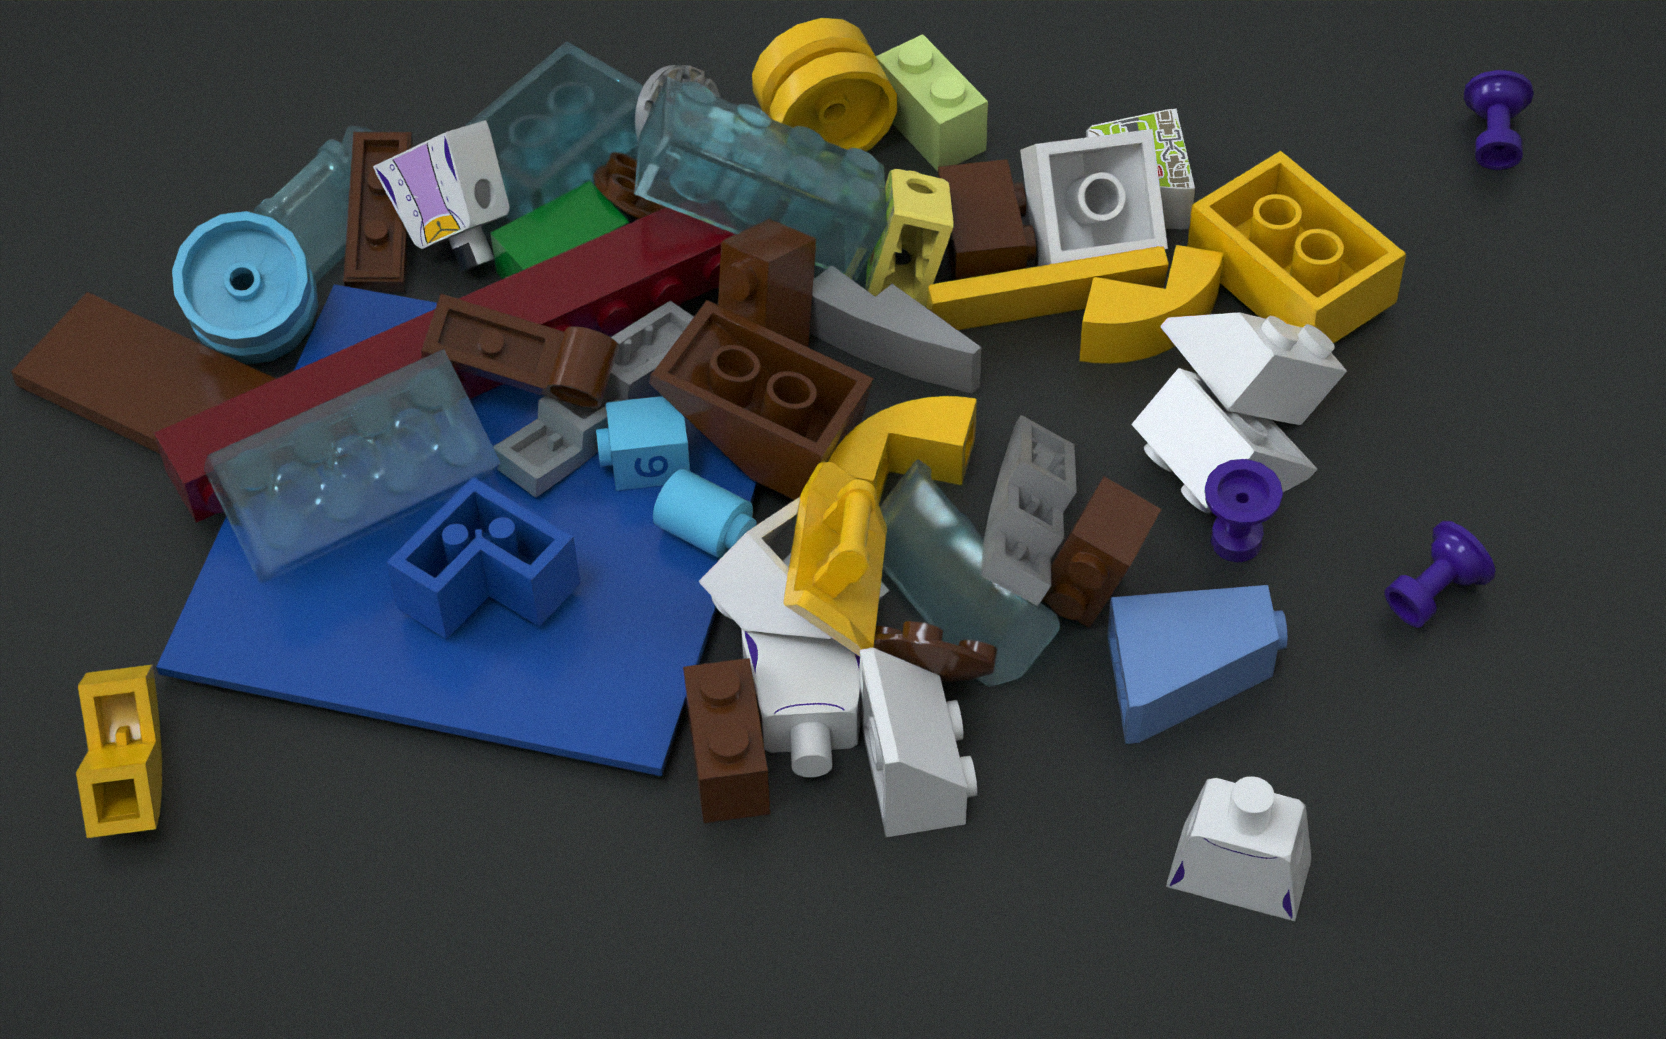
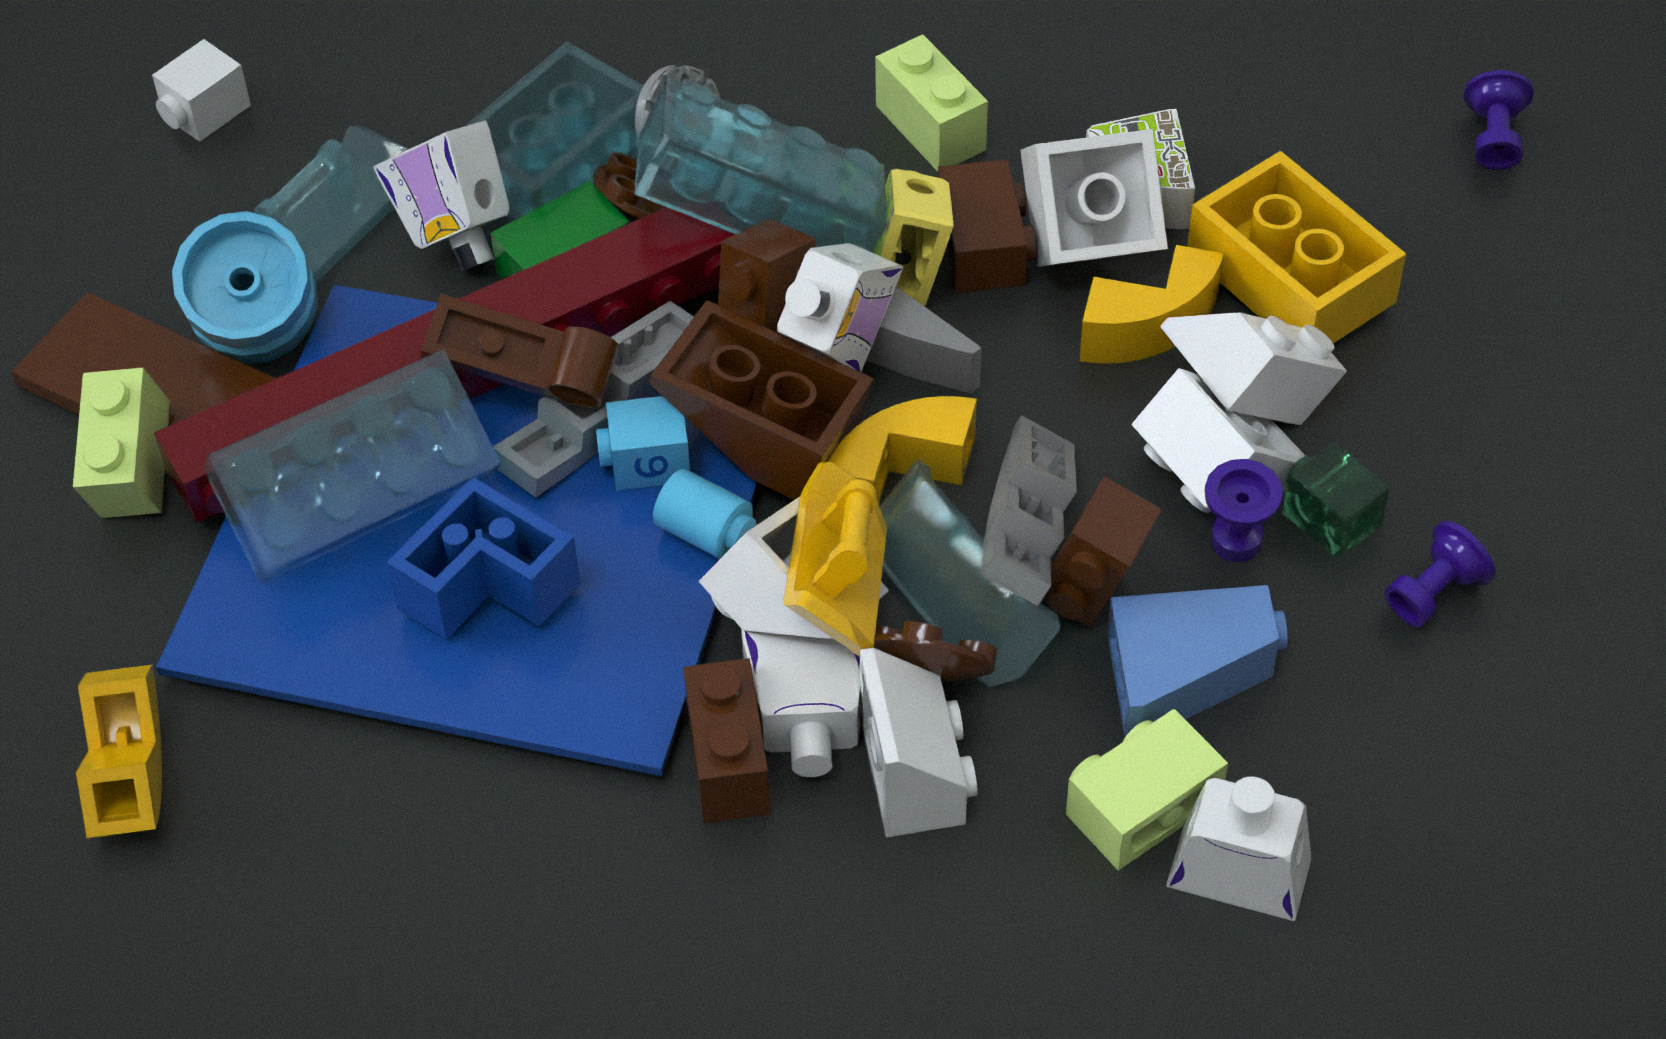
(116, 446): none -> yellowish green brick
(200, 90): none -> white brick
(375, 232): reddish brown tile -> none
(826, 81): yellow wheel -> none
(839, 301): none -> white torso
(1041, 288): yellow tile -> none
(1142, 787): none -> yellowish green brick
(1334, 499): none -> clear green brick

